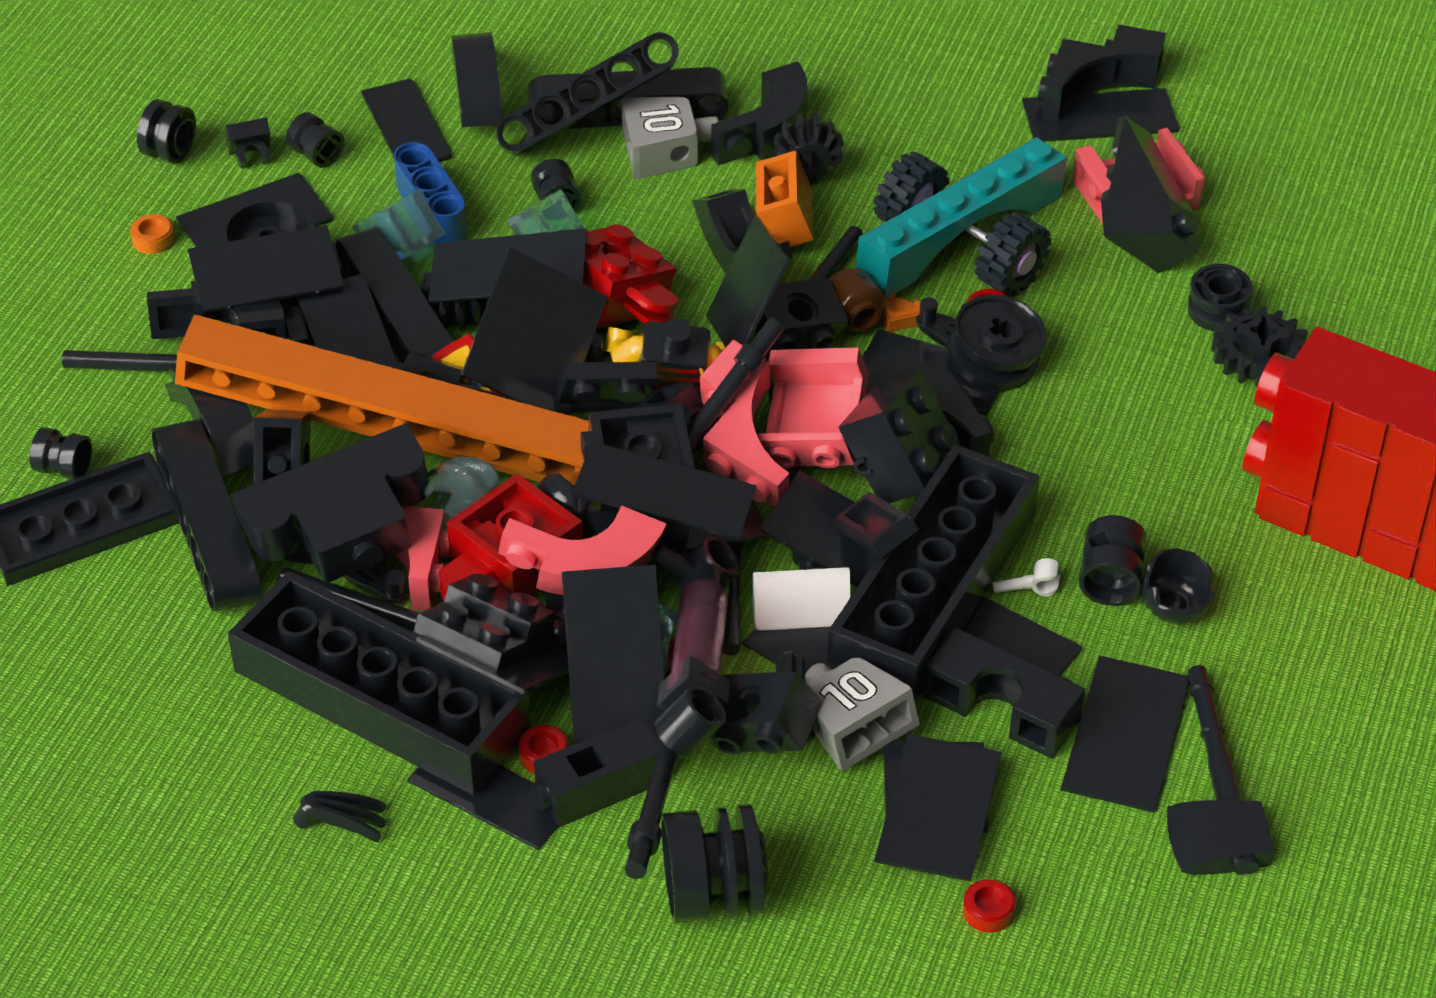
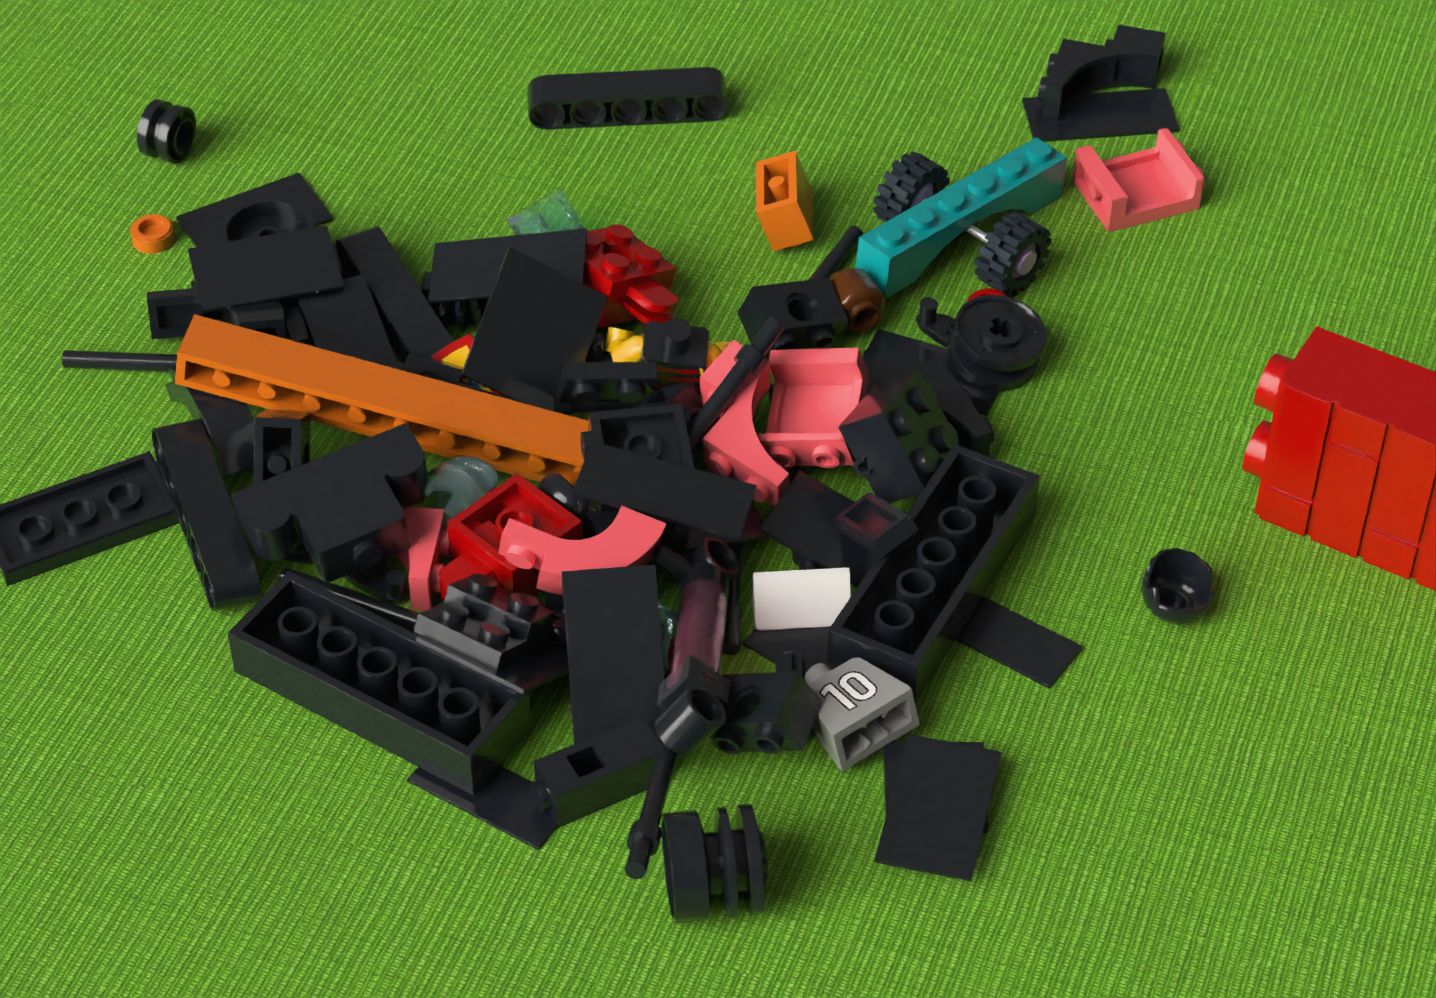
(56, 452): black wheel -> none
(246, 137): black tile -> none
(318, 141): black wheel -> none
(343, 811): black piece -> none
(404, 117): black piece -> none
(407, 225): clear light blue slope -> none
(420, 170): blue beam -> none
(476, 79): black arch -> none
(539, 743): red tile -> none
(555, 175): black wheel -> none
(602, 79): black beam -> none
(662, 134): light grey torso -> none
(724, 223): black arch -> none
(748, 285): black piece -> none
(753, 132): black arch -> none
(814, 141): black gear -> none
(899, 313): orange tile -> none
(972, 671): black arch -> none
(989, 906): red tile -> none
(1043, 581): white hand -> none
(1113, 560): black wheel -> none
(1126, 734): black window -> none
(1144, 204): black wedge -> none
(1217, 291): black wheel -> none
(1221, 832): black piece -> none
(1251, 339): black gear -> none

